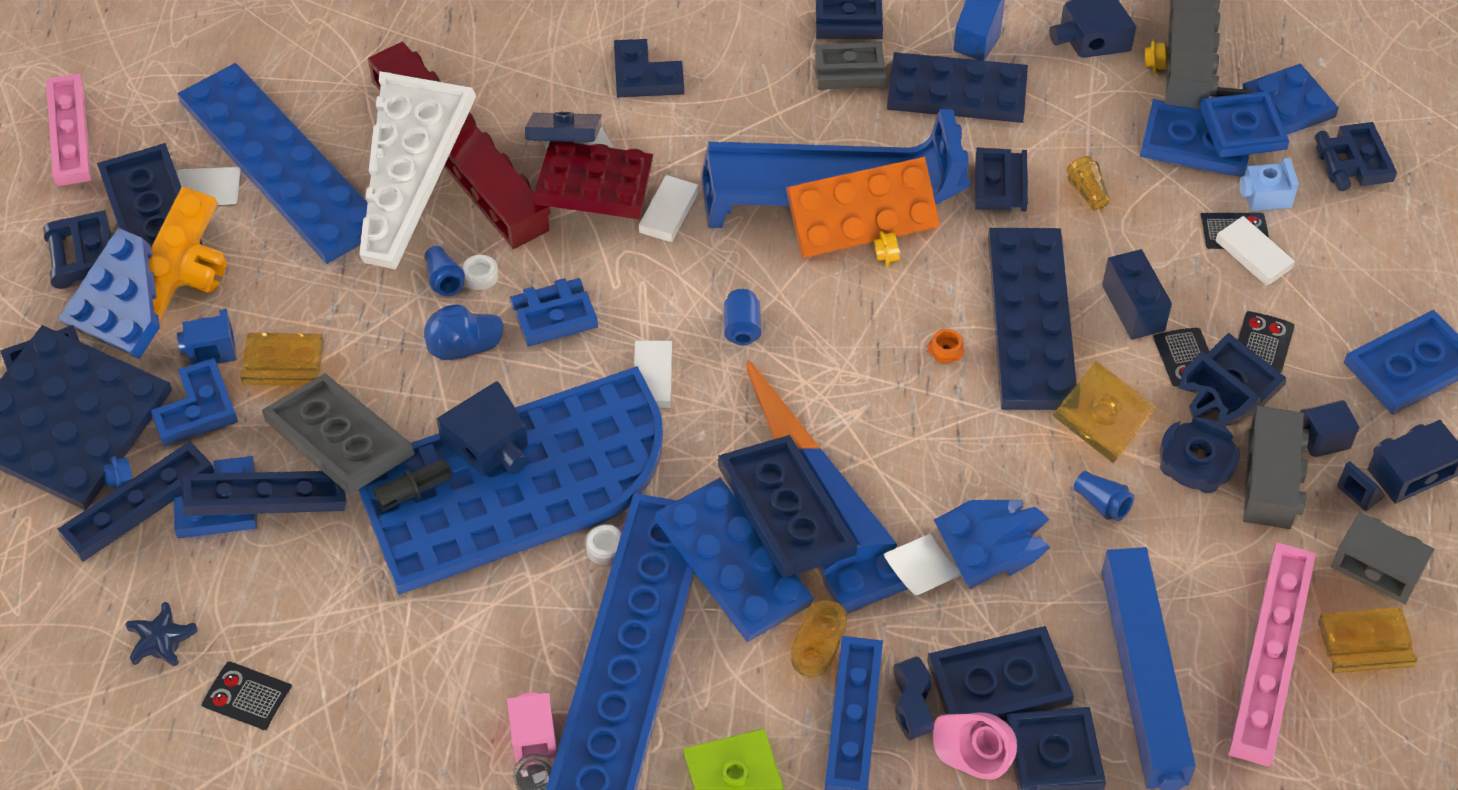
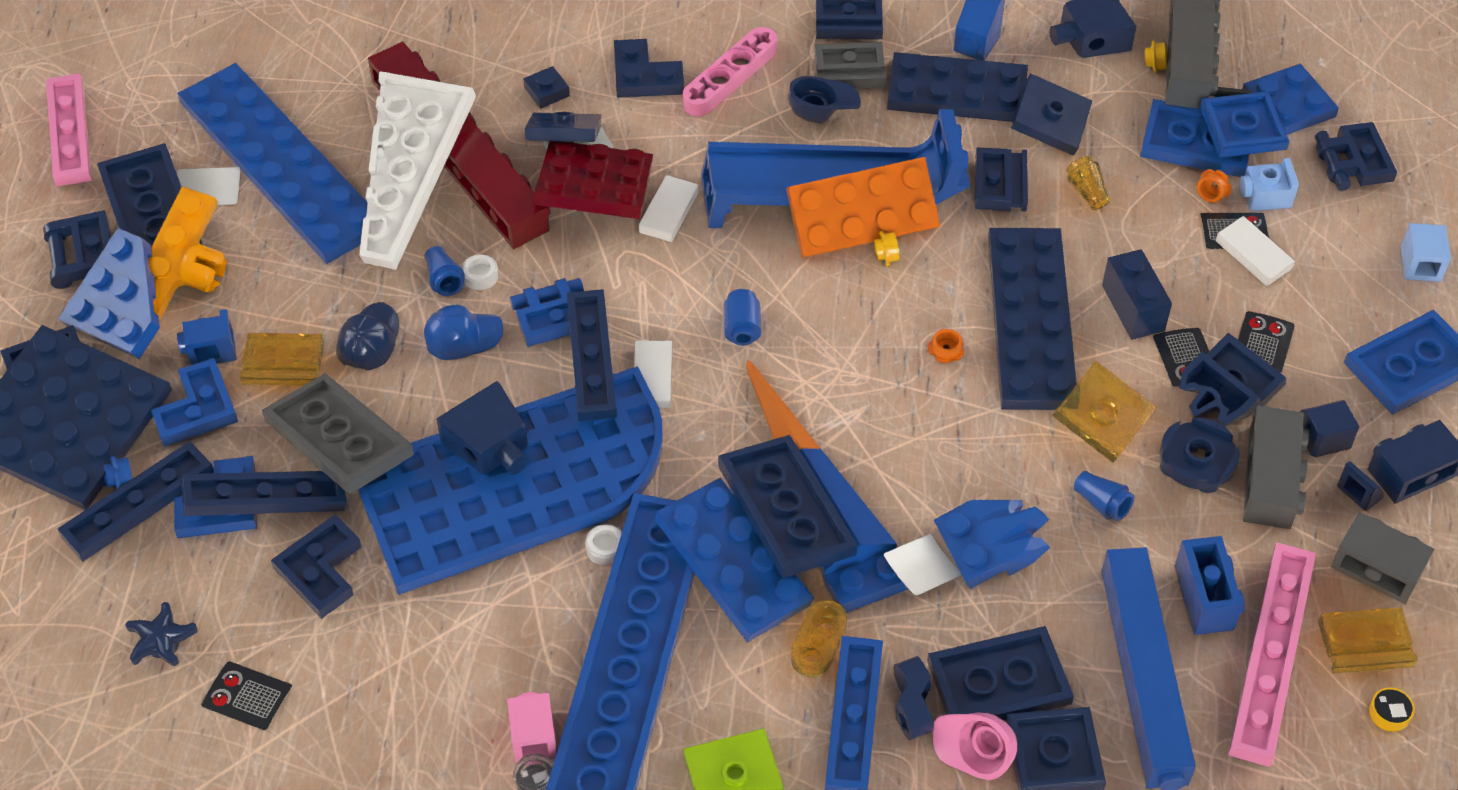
(310, 564): none -> dark blue plate
(368, 337): none -> dark blue piece
(411, 484): pearl dark grey axle -> none
(546, 87): none -> dark blue plate
(591, 355): none -> dark blue plate
(735, 74): none -> bright pink beam
(818, 98): none -> dark blue piece
(1051, 114): none -> dark blue plate
(1208, 190): none -> orange plate
(1209, 585): none -> blue brick
(1391, 709): none -> tile
(1425, 252): none -> light blue brick

